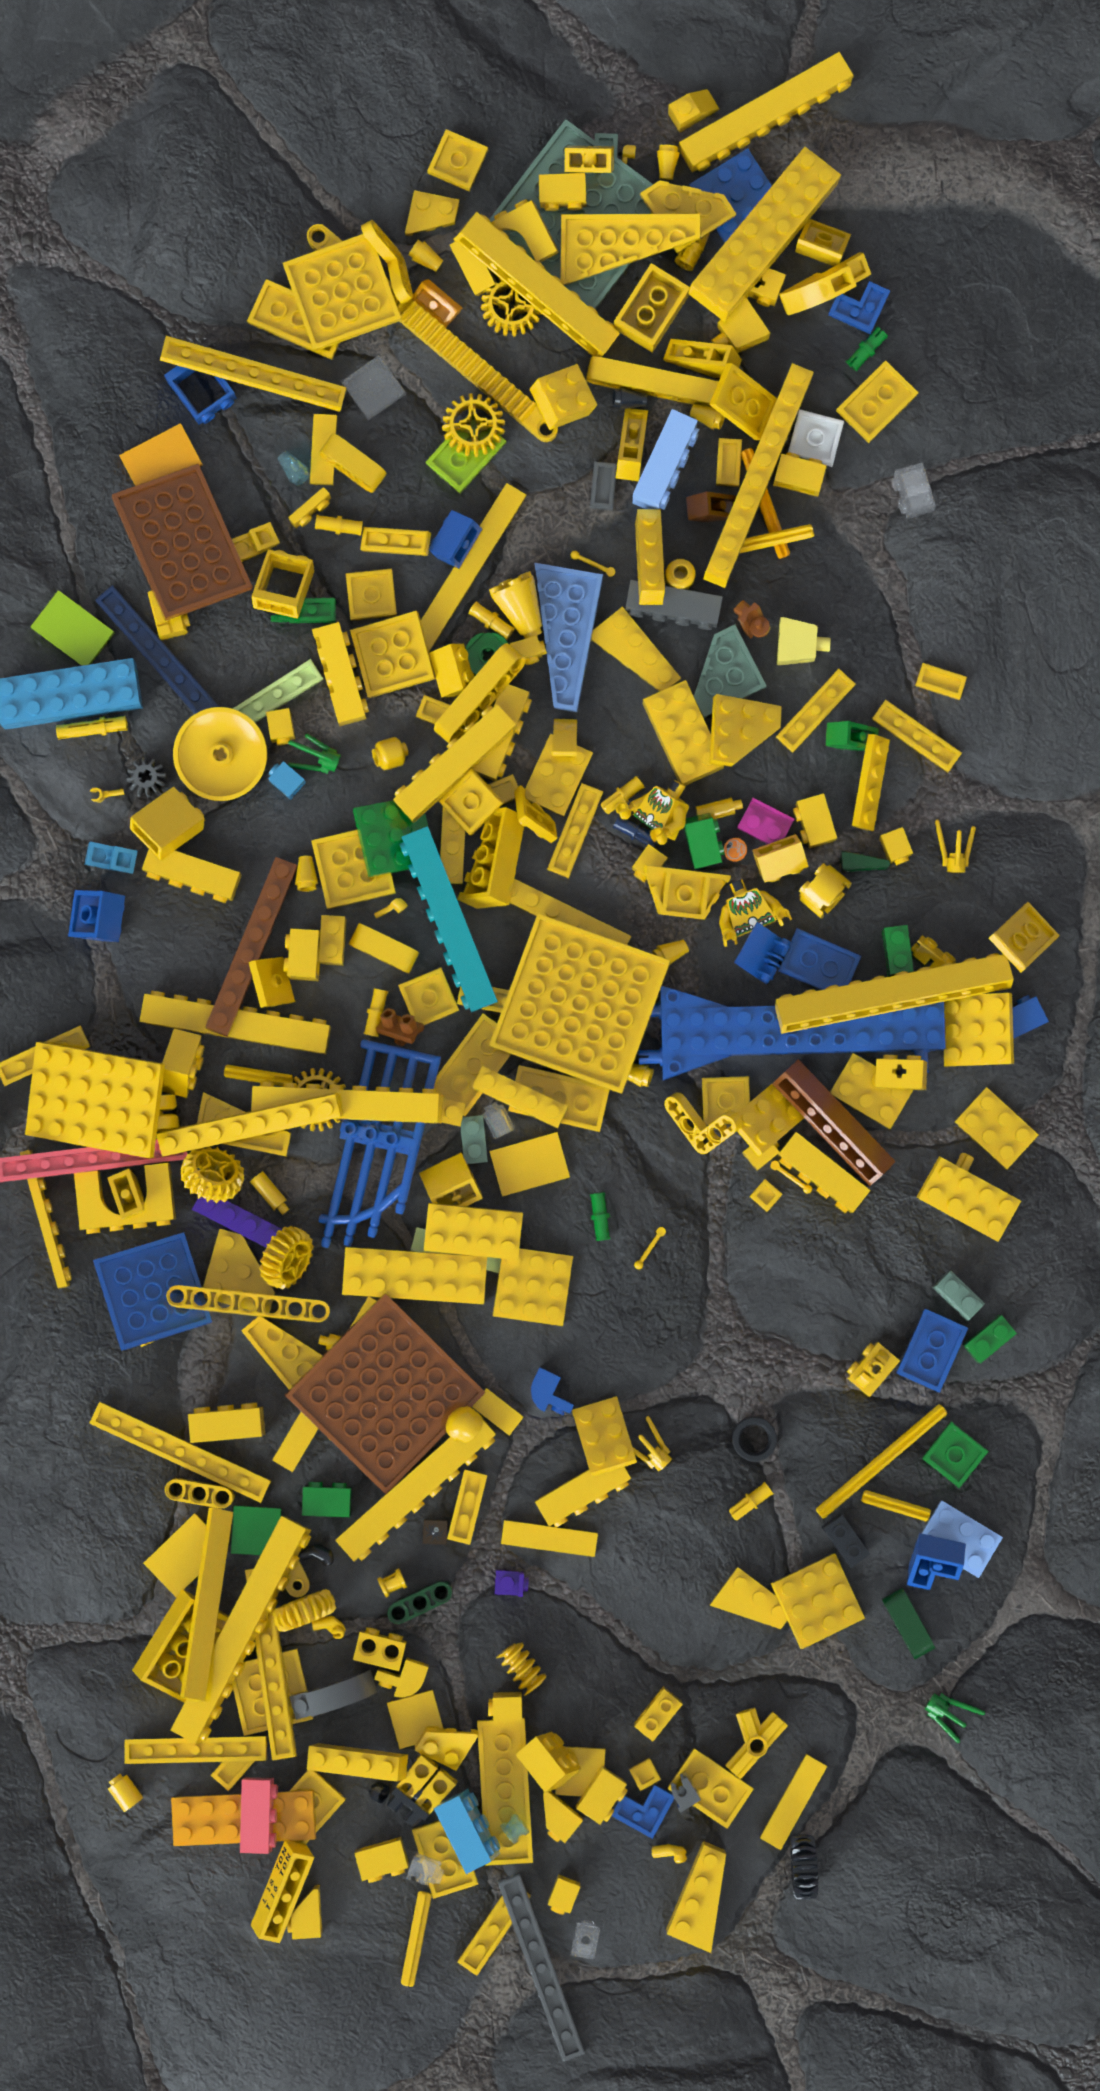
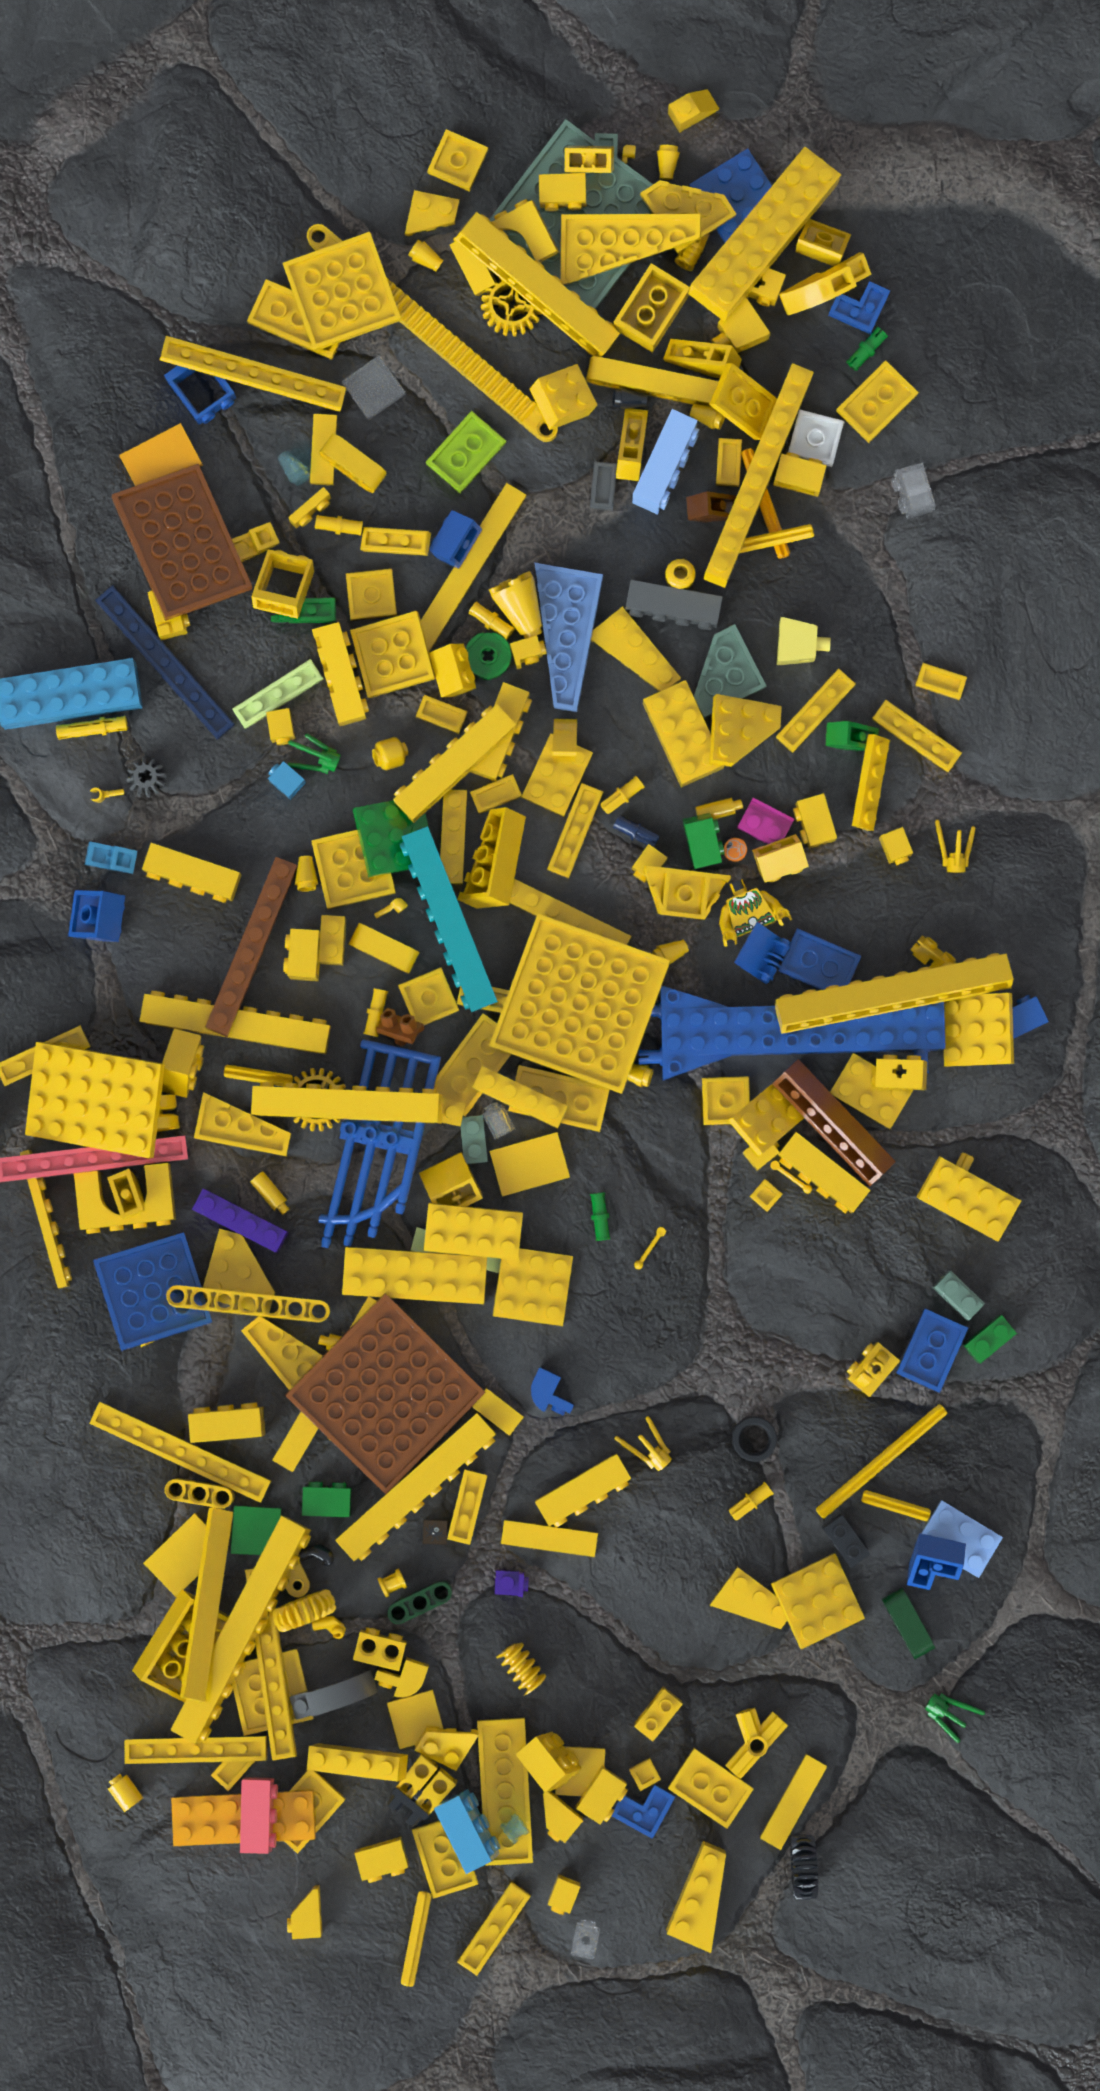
(72, 629): lime tile -> none
(167, 823): yellow brick -> none
(210, 1179): yellow gear -> none
(220, 753): yellow dish -> none
(249, 1124): yellow plate -> none
(271, 982): yellow plate -> none
(282, 1891): yellow brick -> none
(286, 1257): yellow gear -> none
(379, 1792): black hinge -> none
(393, 257): yellow beam -> none
(425, 1870): clear brick -> none
(436, 302): light orange slope -> none
(464, 1424): yellow hair -> none
(471, 801): yellow tile -> none
(480, 692): yellow beam -> none
(483, 423): yellow gear -> none
(506, 1707): yellow brick -> none
(534, 816): yellow wing -> none
(541, 1967): dark grey tile -> none
(604, 1436): yellow plate -> none
(609, 571): yellow hinge -> none
(650, 557): yellow brick -> none
(659, 810): yellow torso -> none
(670, 1850): yellow arm -> none
(685, 1796): dark grey hinge -> none
(701, 1131): yellow beam -> none
(752, 619): dark orange hips -> none
(766, 112): yellow brick -> none
(824, 890): yellow brick -> none
(856, 862): dark green slope -> none
(897, 950): green brick -> none
(955, 1454): green tile -> none
(996, 1128): yellow plate -> none
(1024, 937): yellow tile -> none

